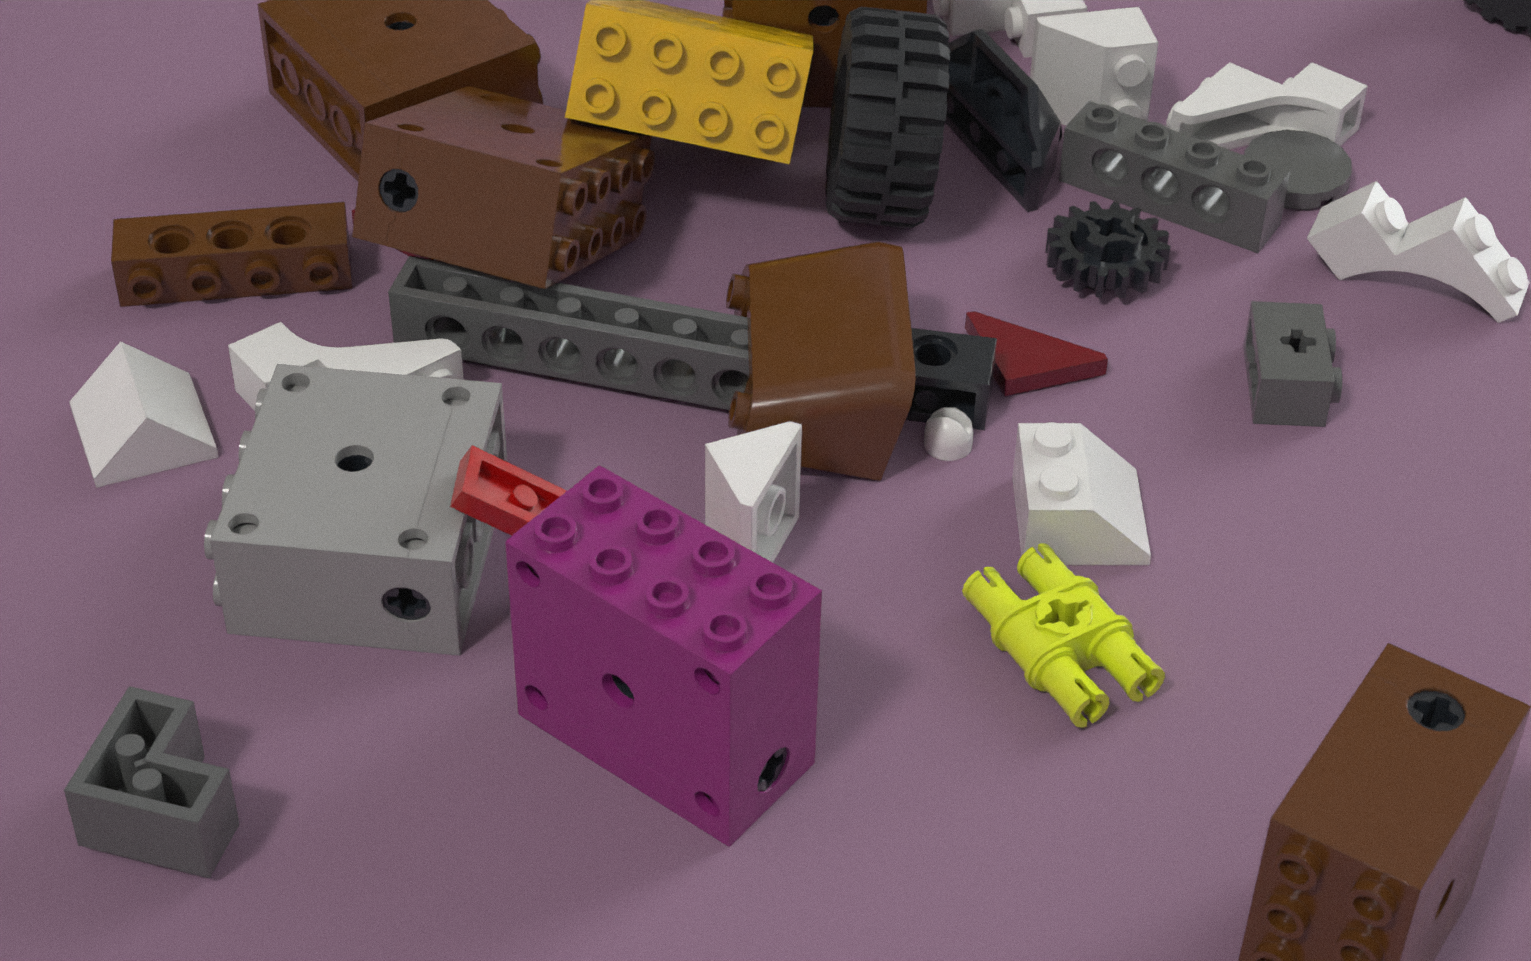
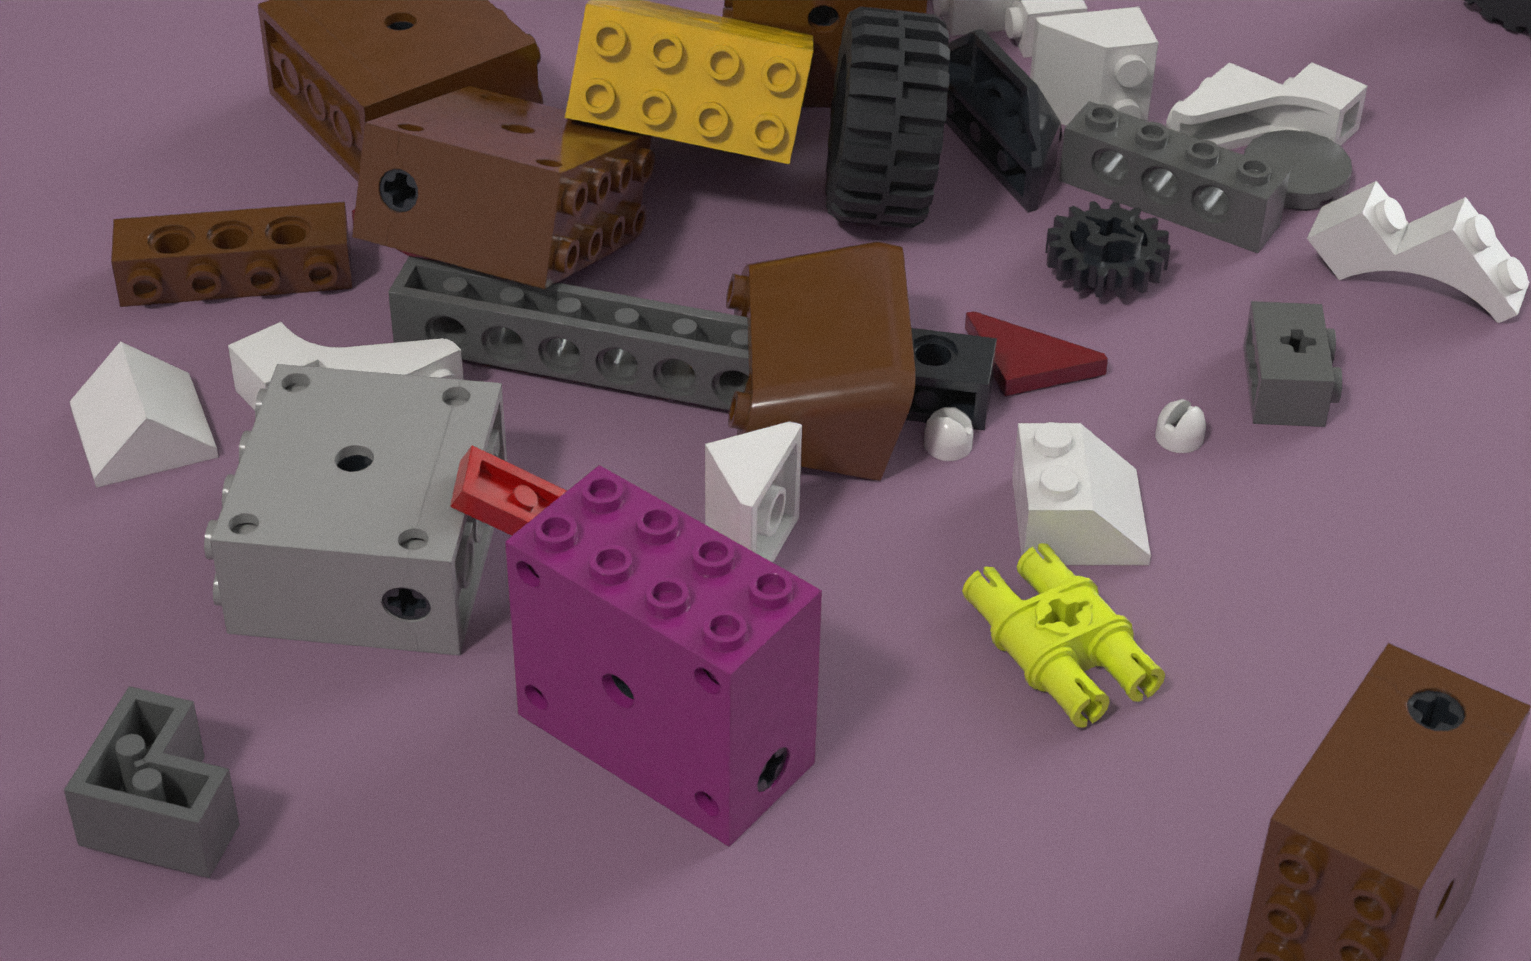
(1189, 431): none -> white hinge

